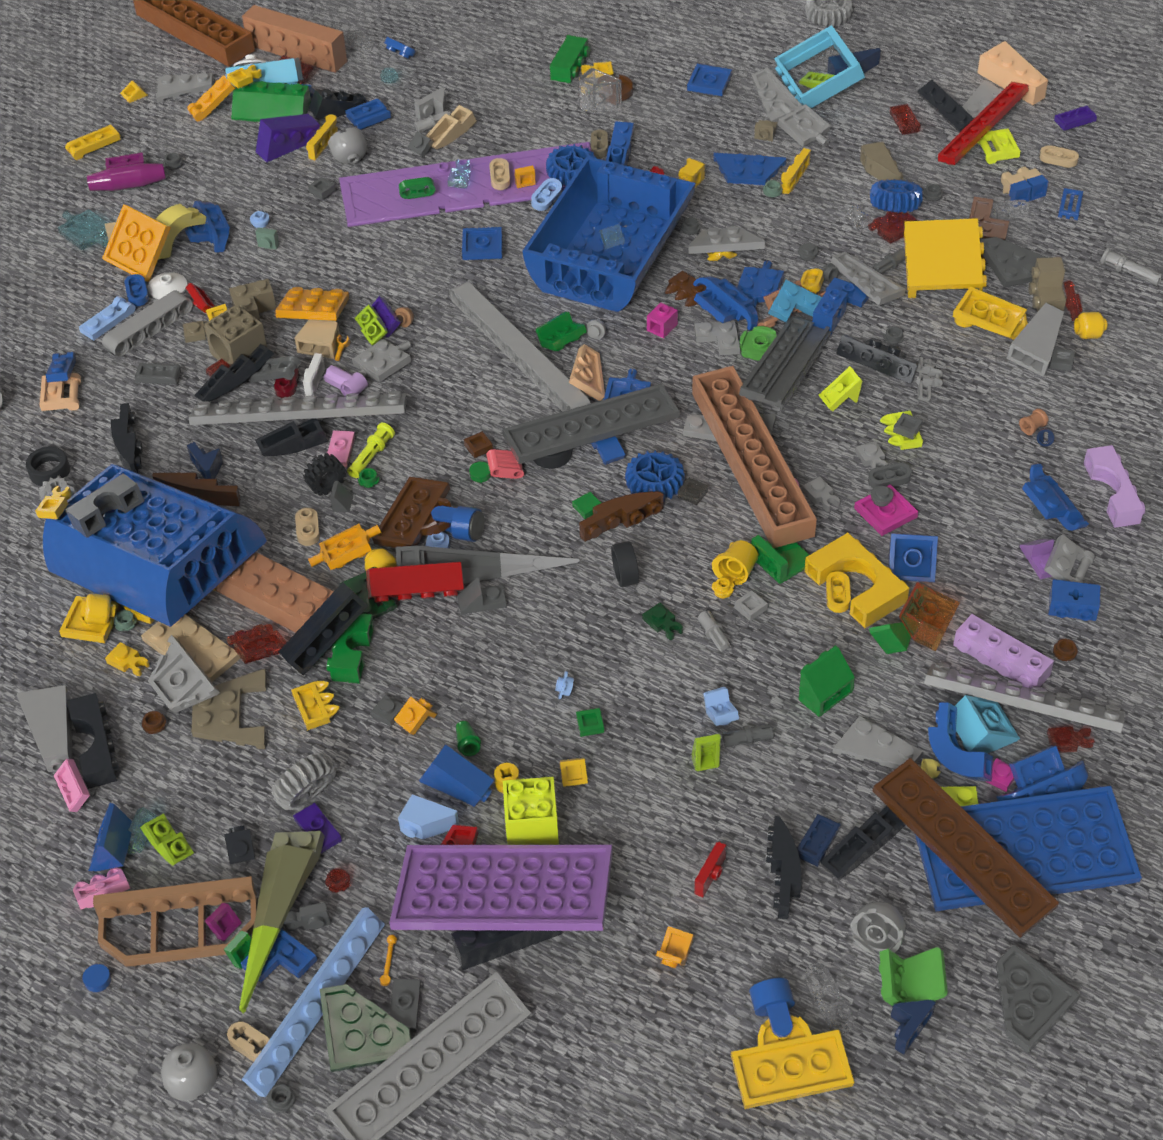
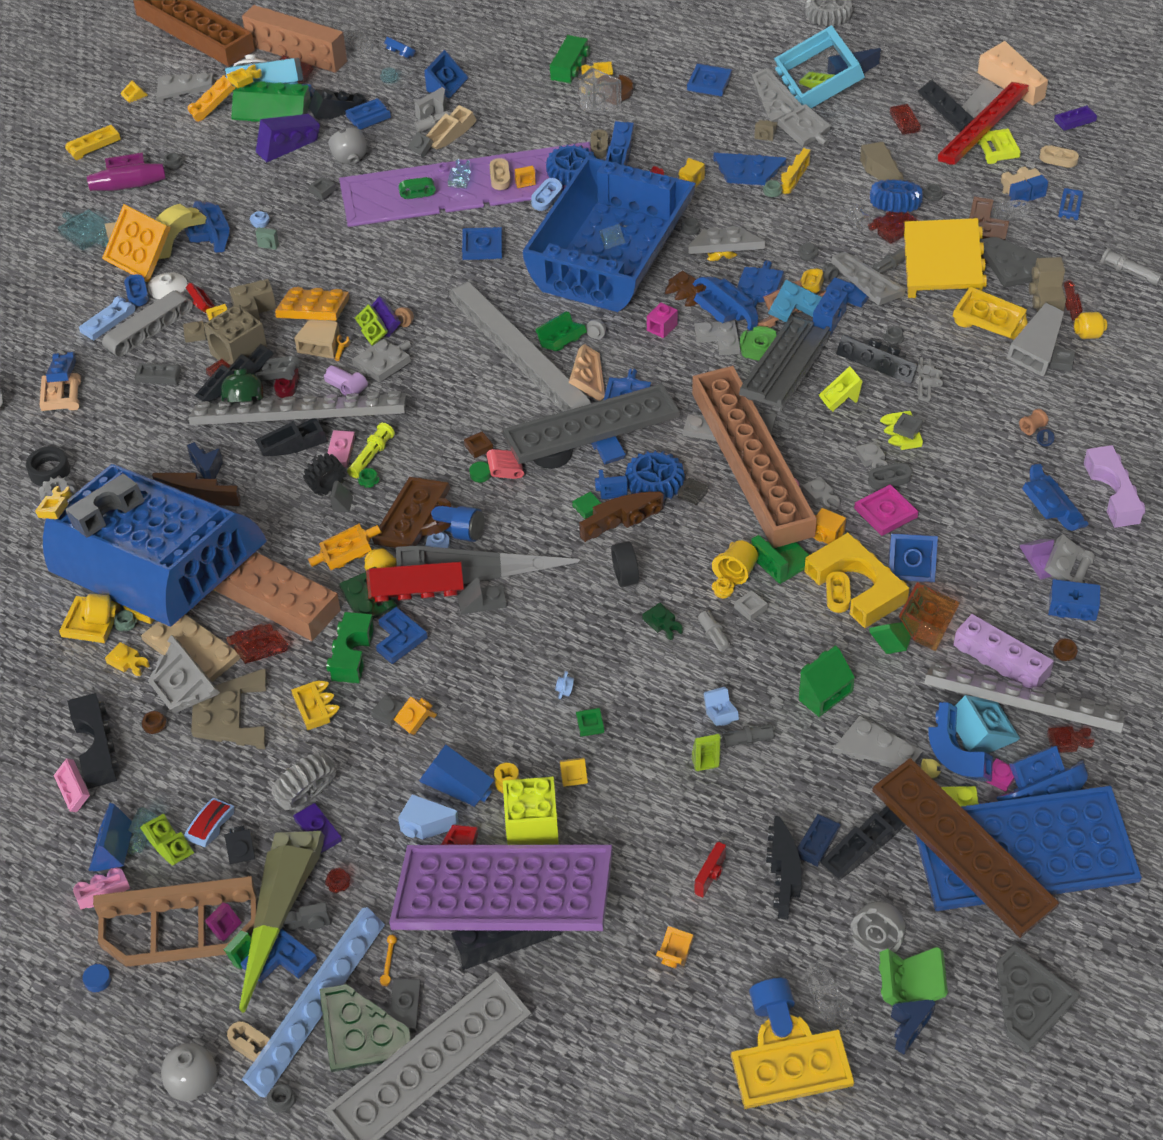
(50, 723): light grey slope -> none
(125, 439): black slope -> none
(208, 821): none -> slope
(241, 387): none -> dark green cylinder
(307, 526): tan plate -> none
(313, 374): white plate -> none
(320, 139): yellow plate -> none
(322, 628): black brick -> none
(403, 635): none -> blue plate
(444, 73): none -> blue slope
(467, 739): green cone -> none
(611, 486): none -> blue bracket
(829, 526): none -> light orange brick
(881, 495): dark grey plate -> none

